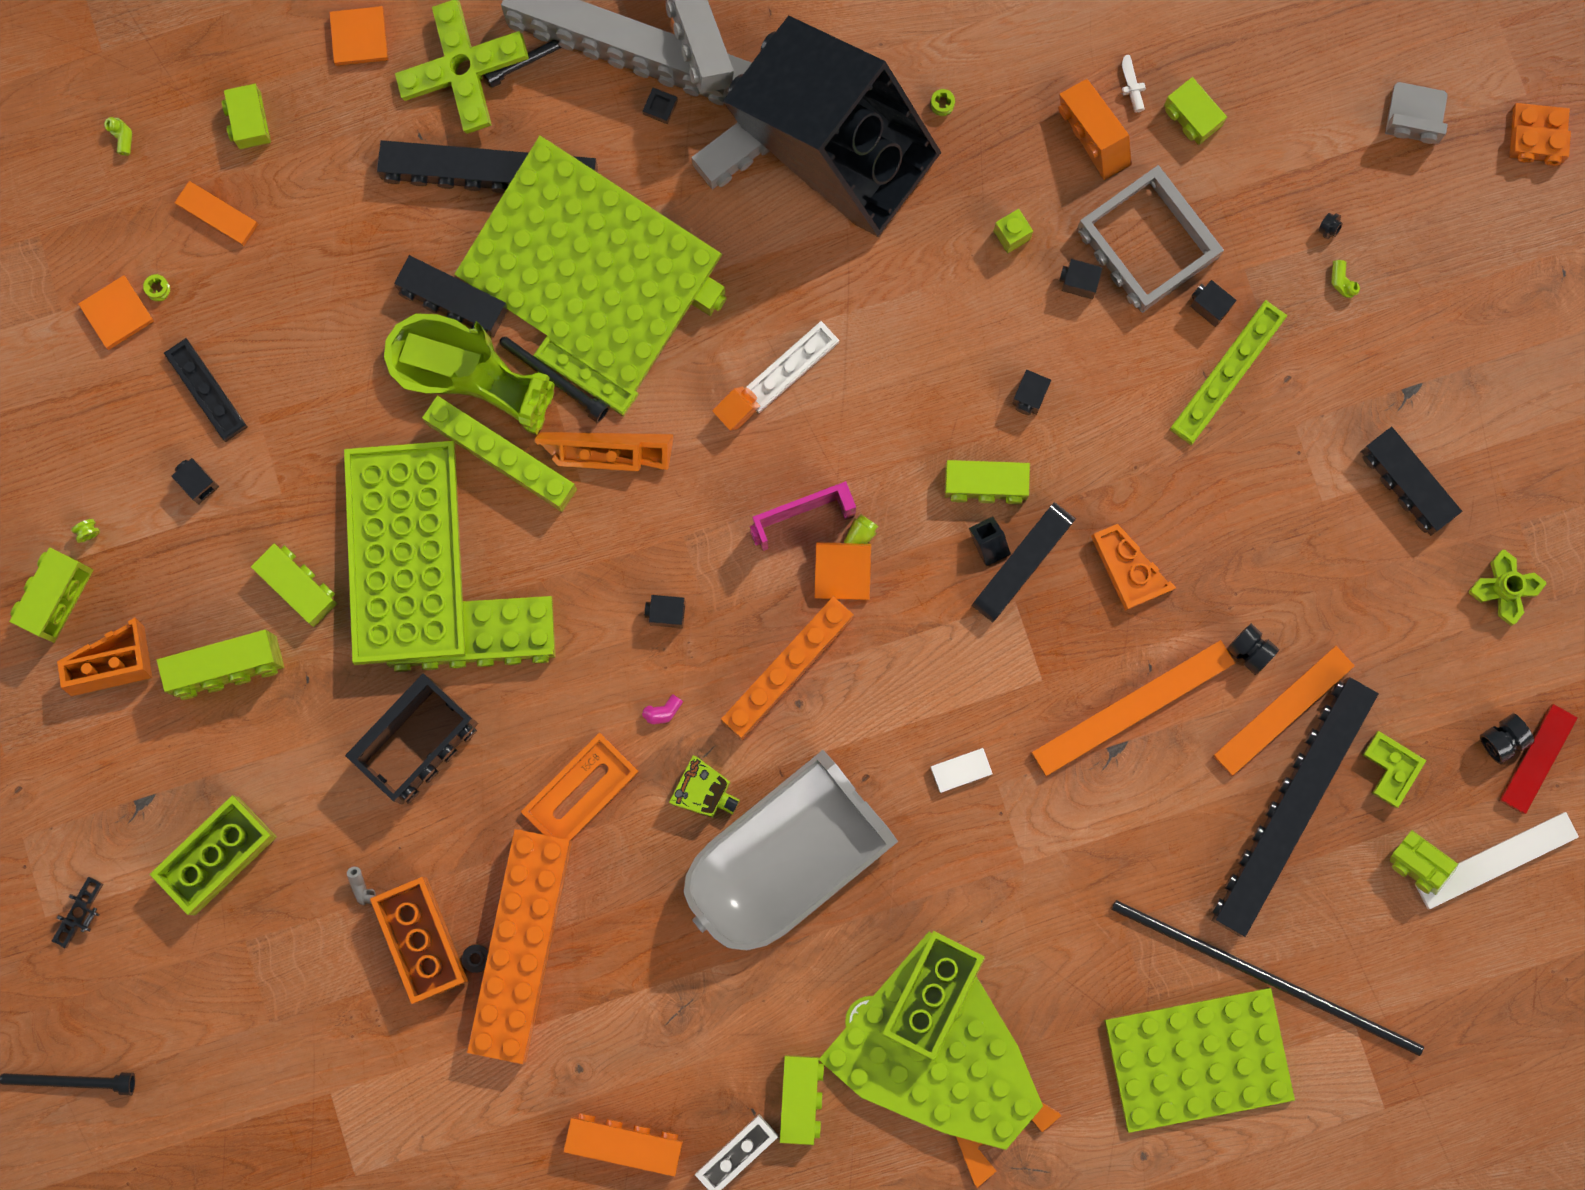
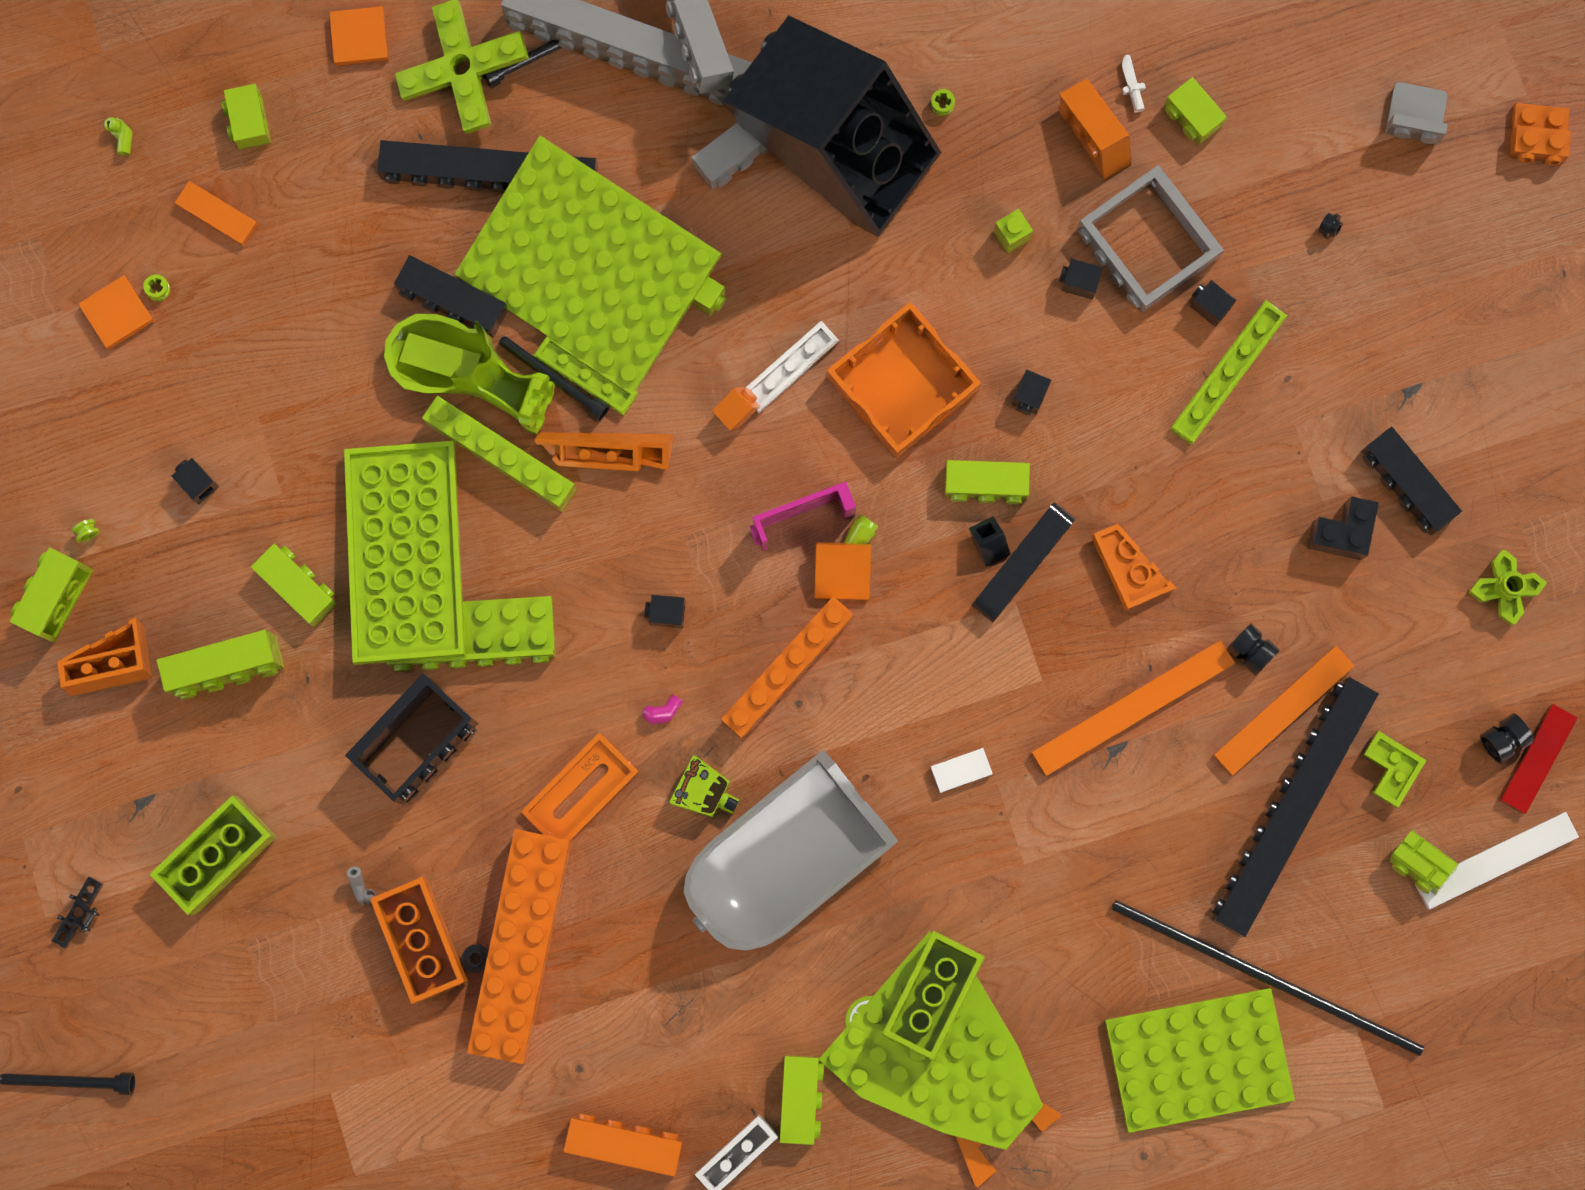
(205, 389): black tile -> none
(660, 105): black plate -> none
(903, 380): none -> orange tile
(1341, 282): lime arm -> none
(1349, 536): none -> black brick

